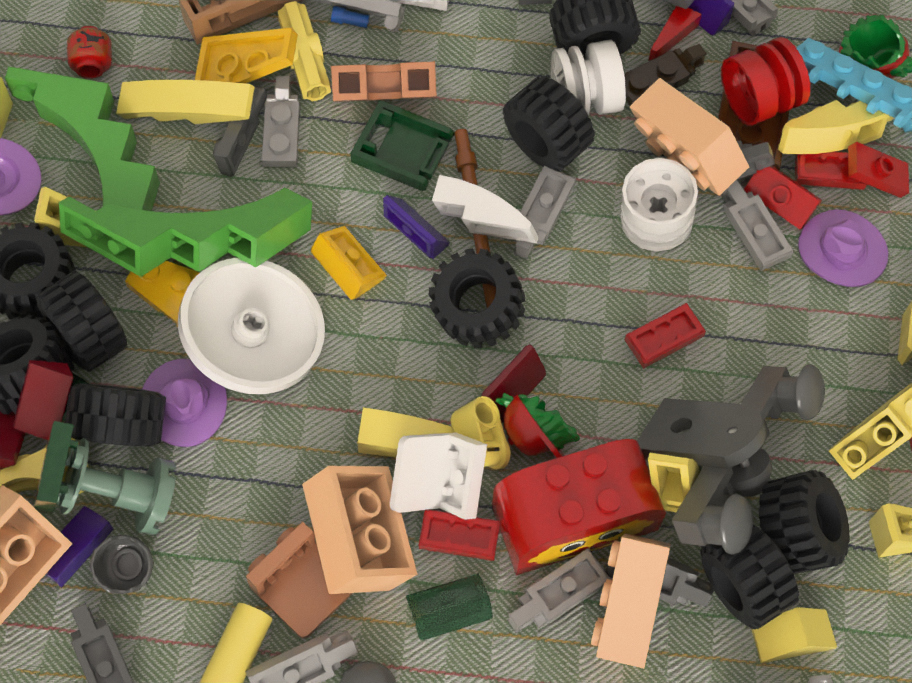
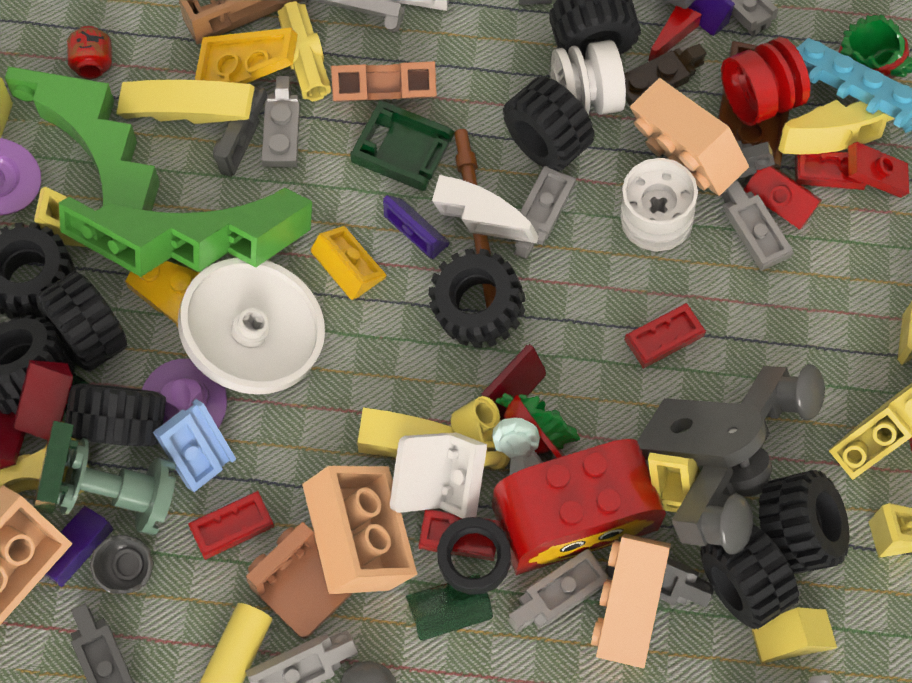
(194, 445): none -> light blue plate
(231, 525): none -> red plate
(341, 15): blue piece -> none
(470, 526): none -> black tyre
(518, 441): none -> light aqua piece
(843, 248): medium lavender hat -> none

